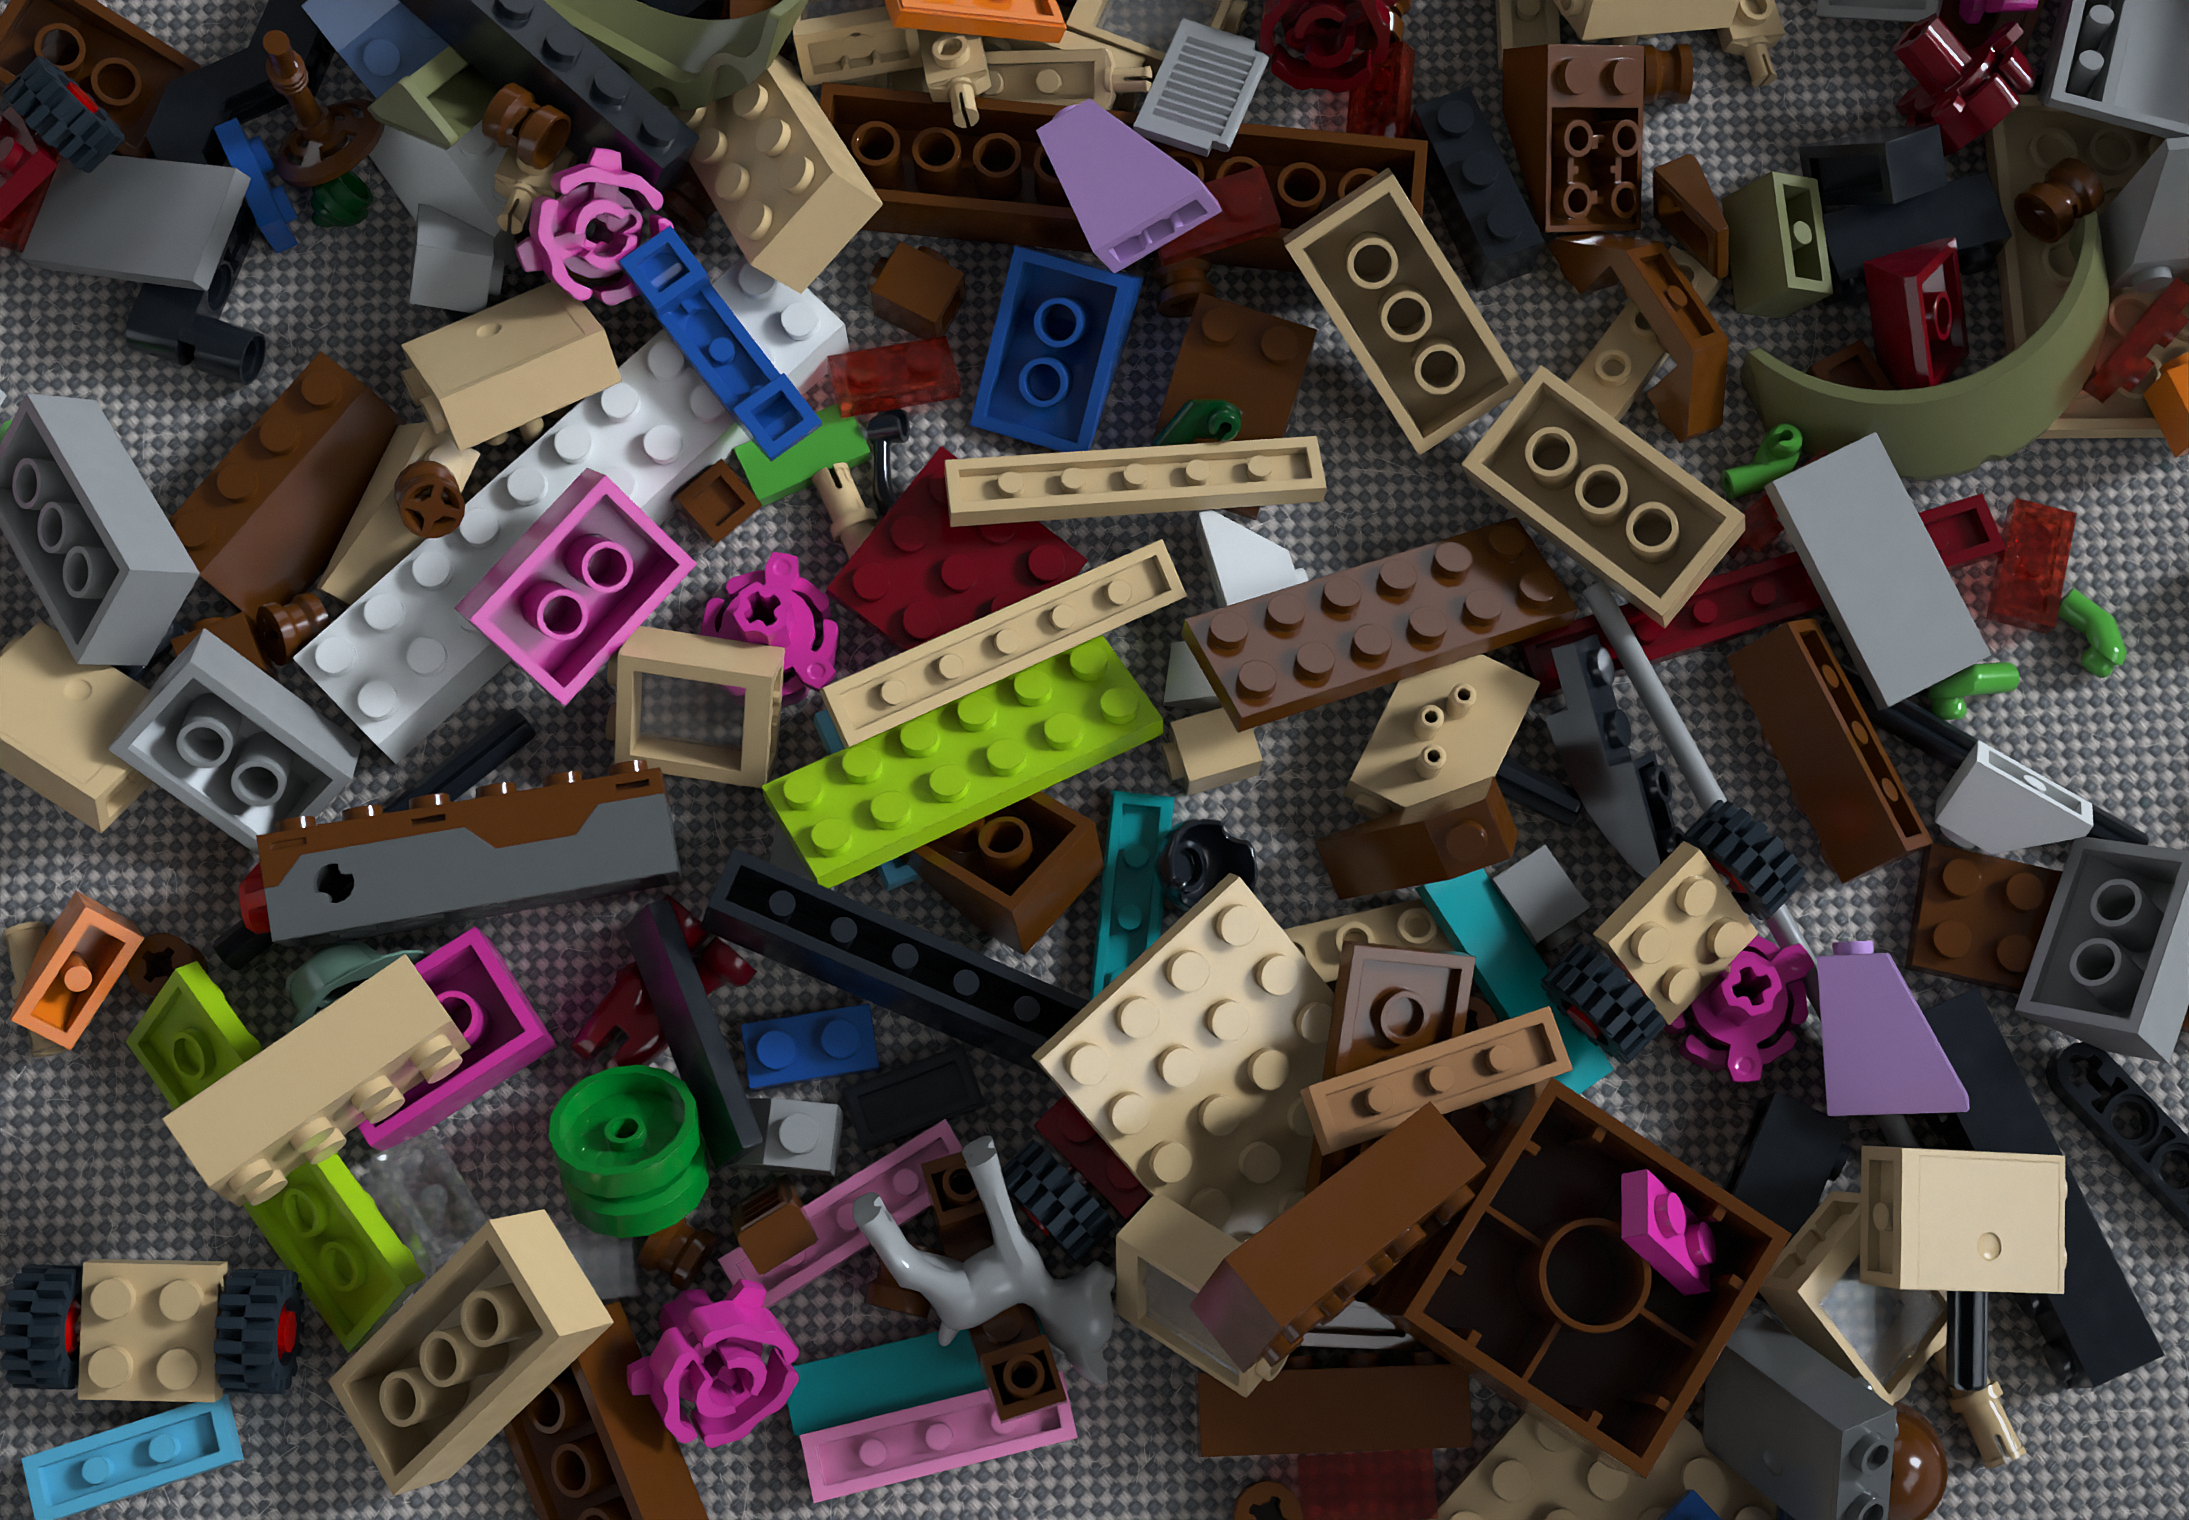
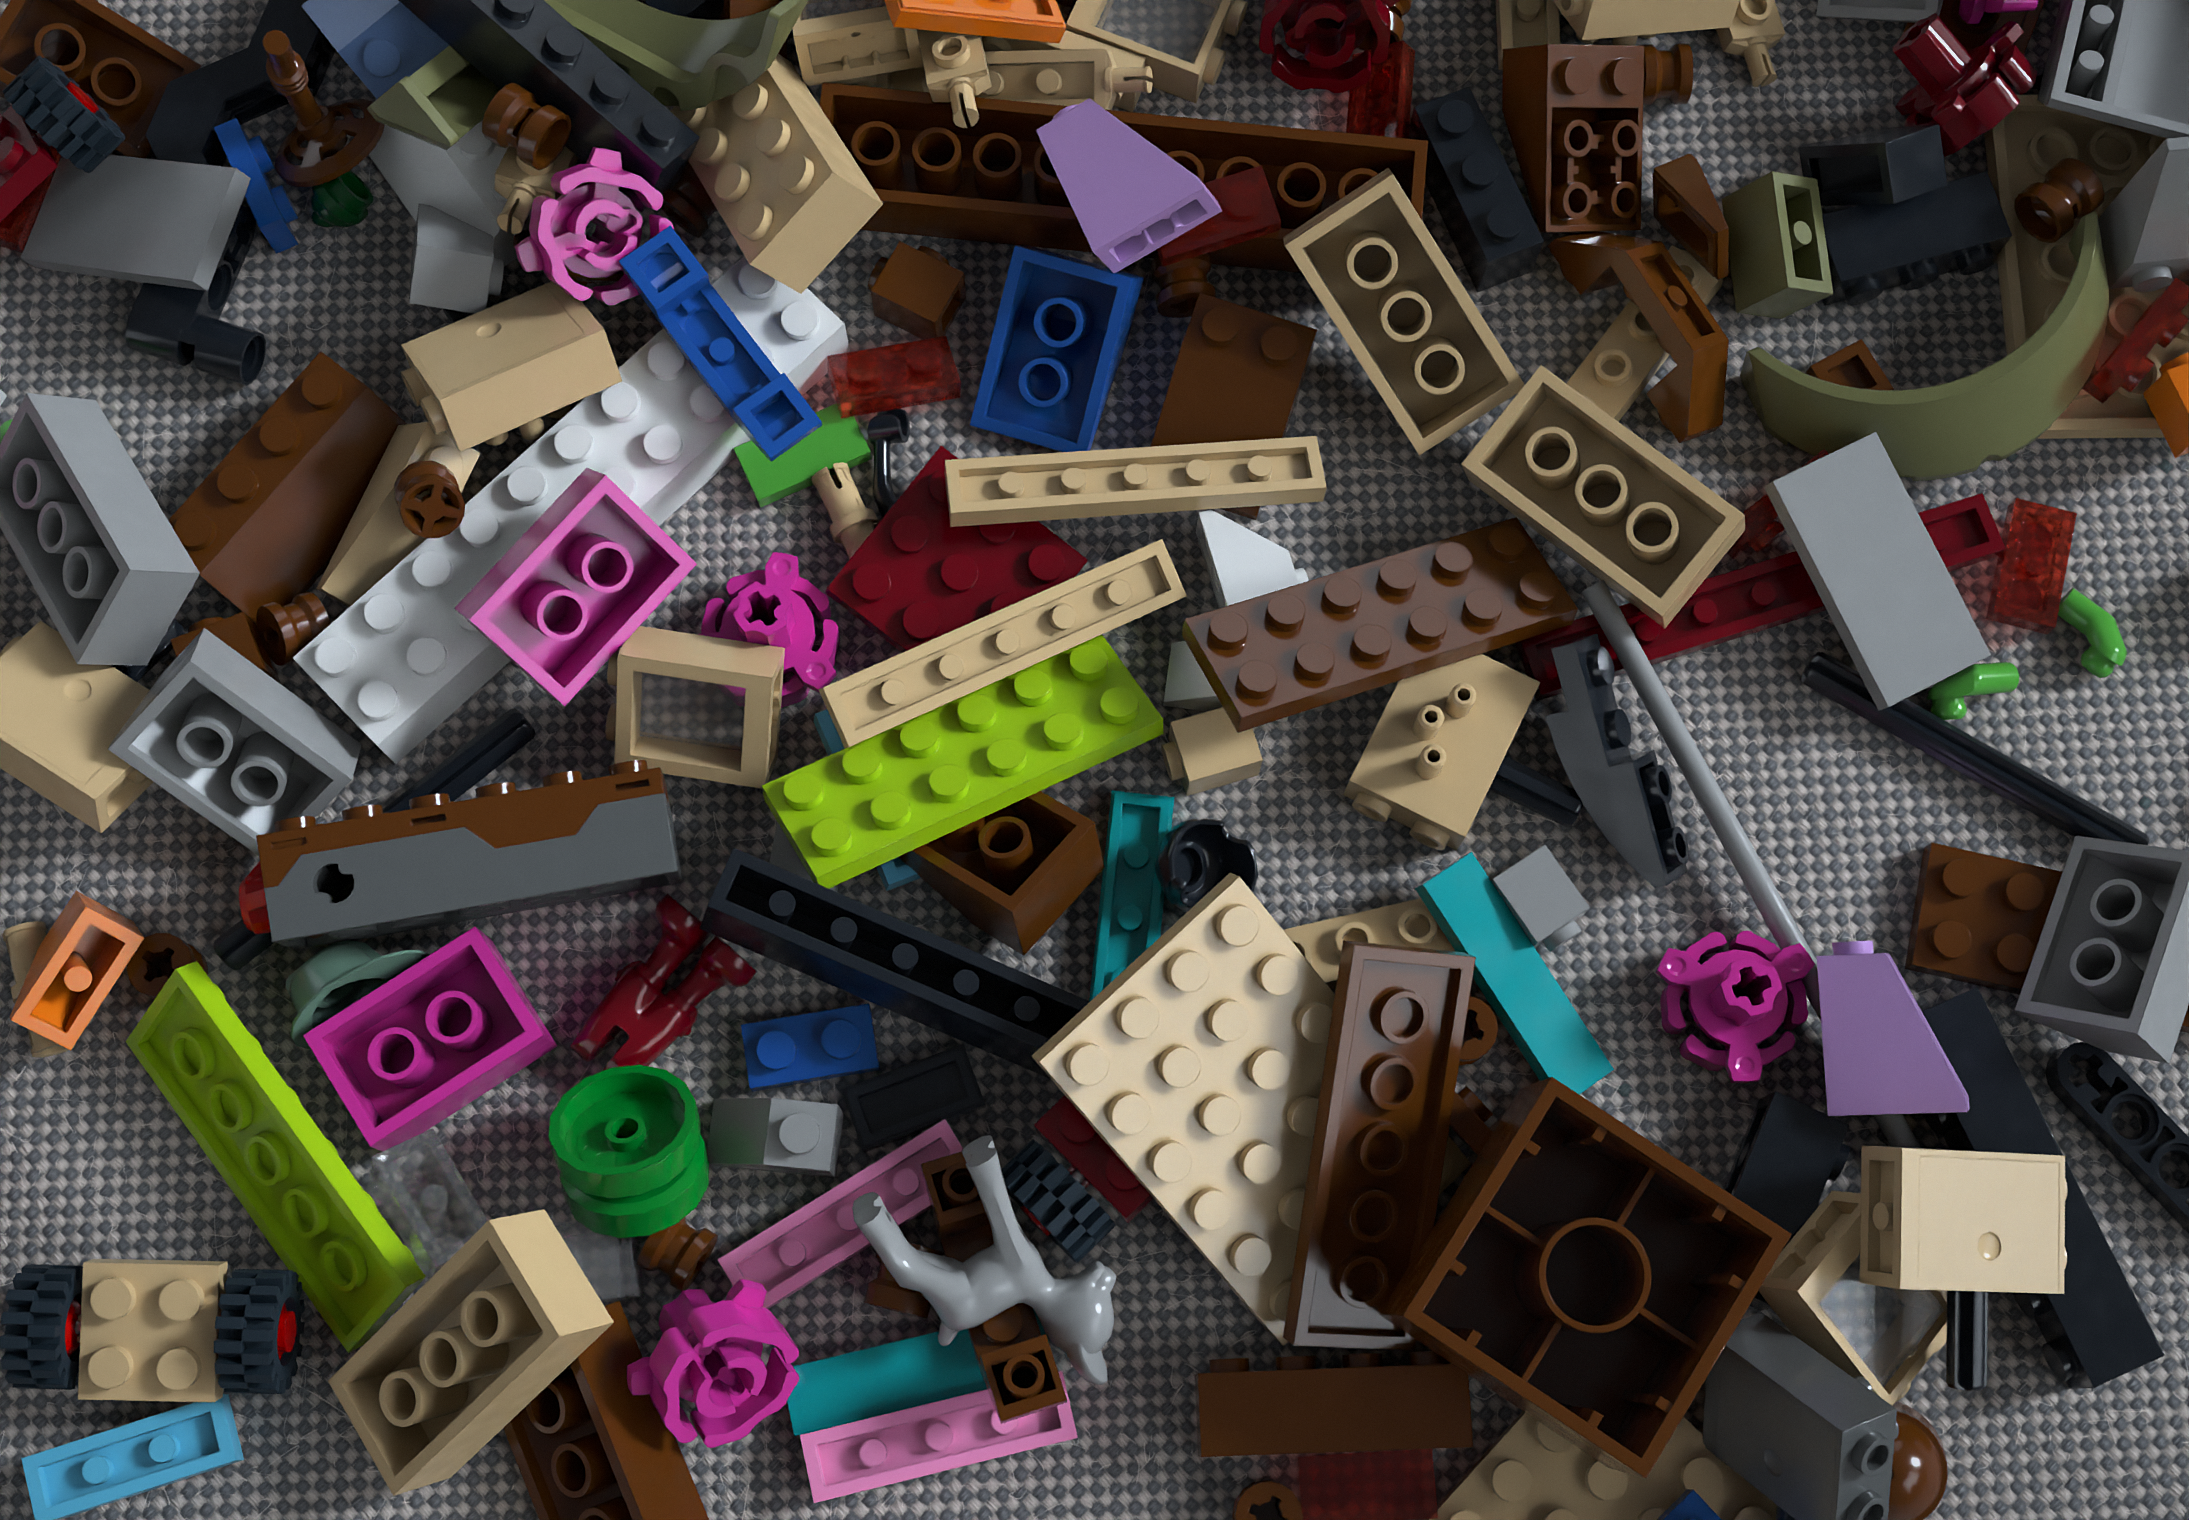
(318, 1085): tan brick -> none
(692, 1033): black tile -> none
(717, 503): reddish brown plate -> none
(772, 1225): reddish brown slope -> none
(1160, 1269): tan window -> none
(1201, 89): light grey window -> none
(1202, 420): dark green arm -> none
(1338, 1240): reddish brown brick -> none
(1422, 842): reddish brown slope -> none
(1446, 1073): medium nougat plate -> none
(1666, 1233): dark pink plate -> none
(1675, 932): plate -> none
(1772, 461): bright green arm -> none
(1827, 750): reddish brown brick -> none
(1918, 313): dark red slope -> none
(1984, 1419): tan pin -> none
(2007, 805): white slope -> none

